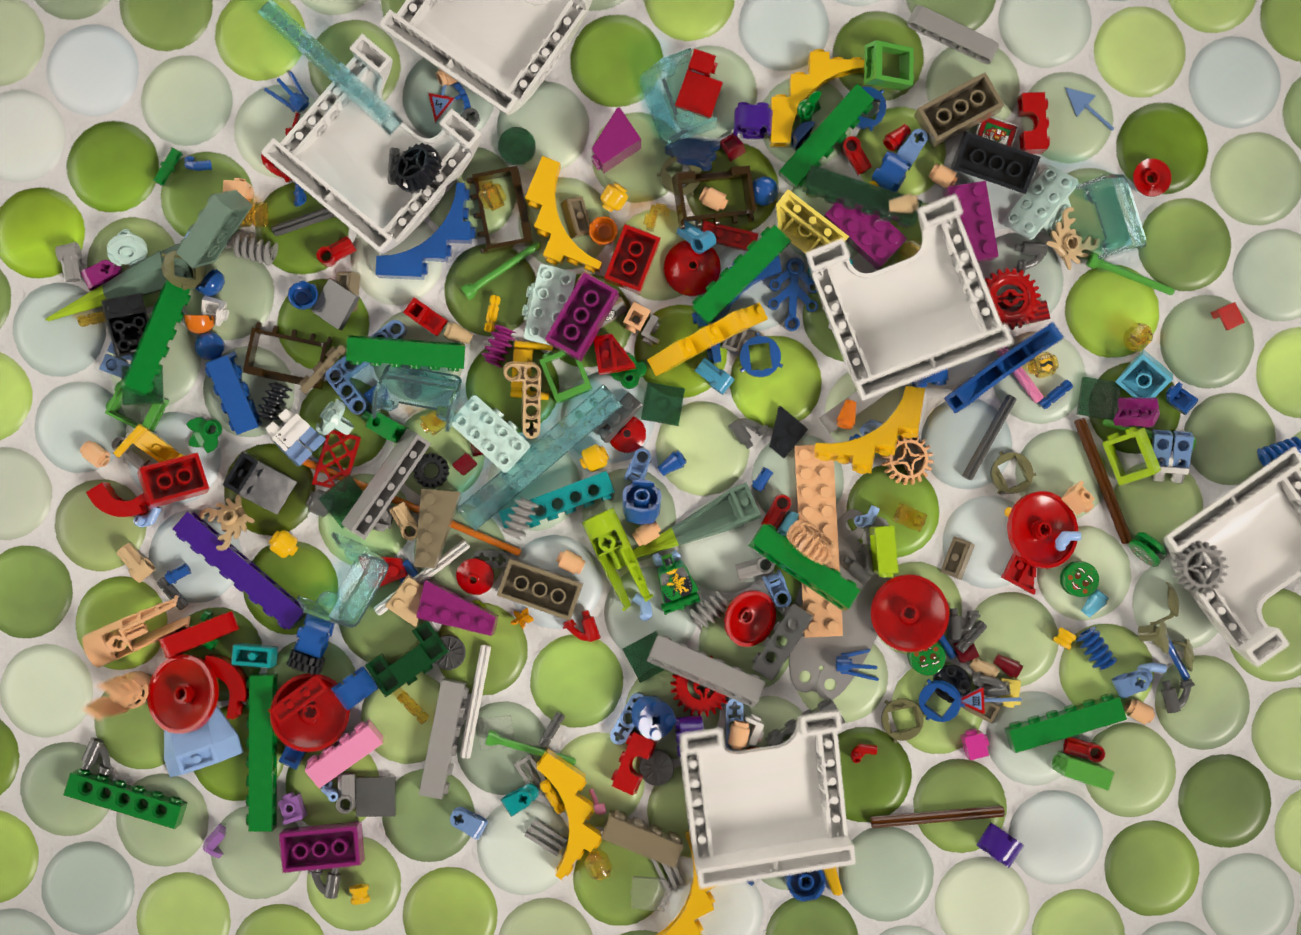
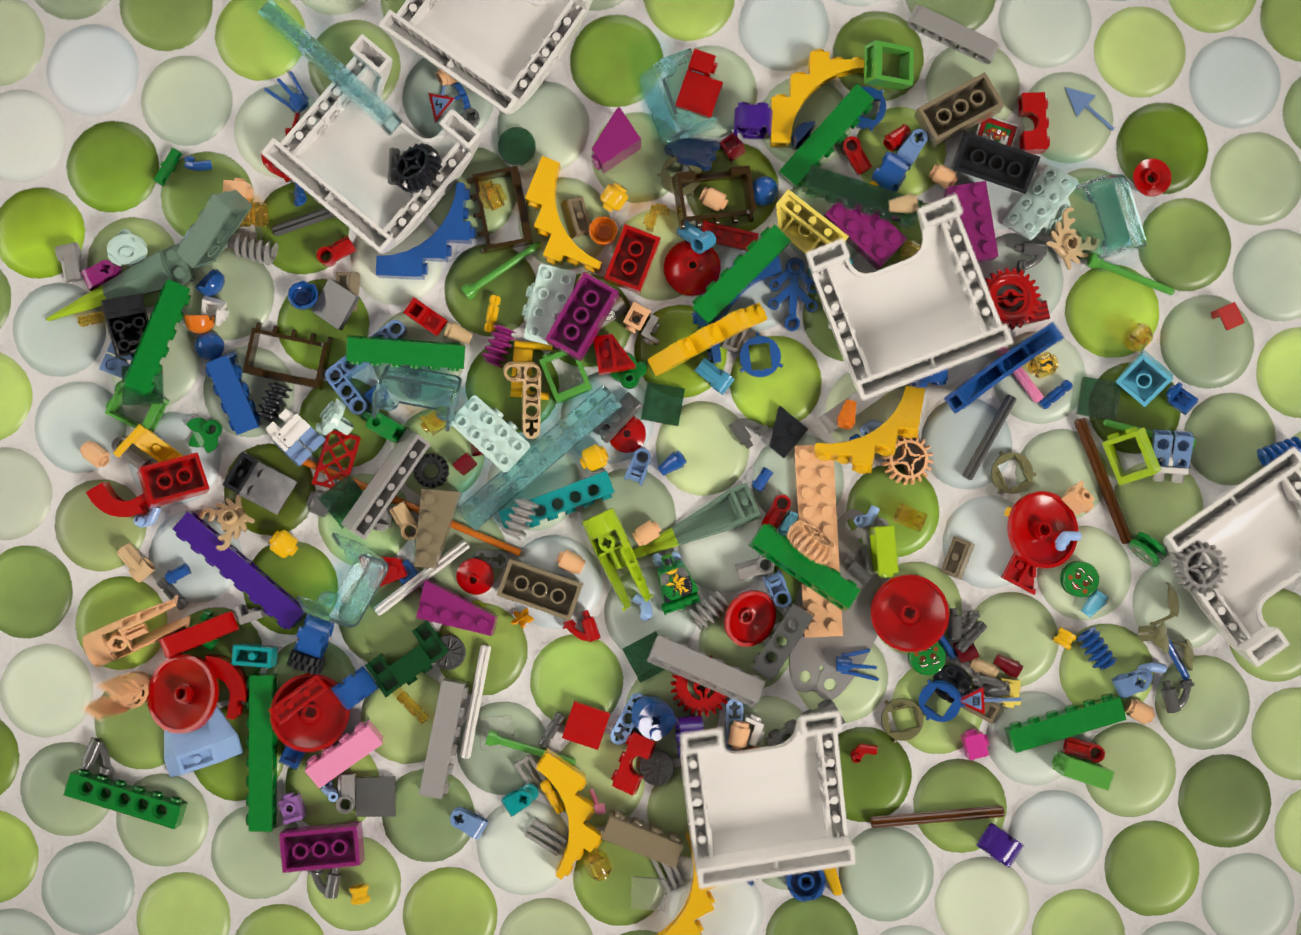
(181, 282): olive piece -> none
(211, 842): medium lavender tile -> none
(253, 614): none -> light grey bracket
(320, 368): dark tan wing -> none
(406, 600): tan wing -> none
(586, 725): none -> red tile
(641, 502): blue brick -> none
(809, 106): green plate -> none
(1137, 412): magenta bracket -> none

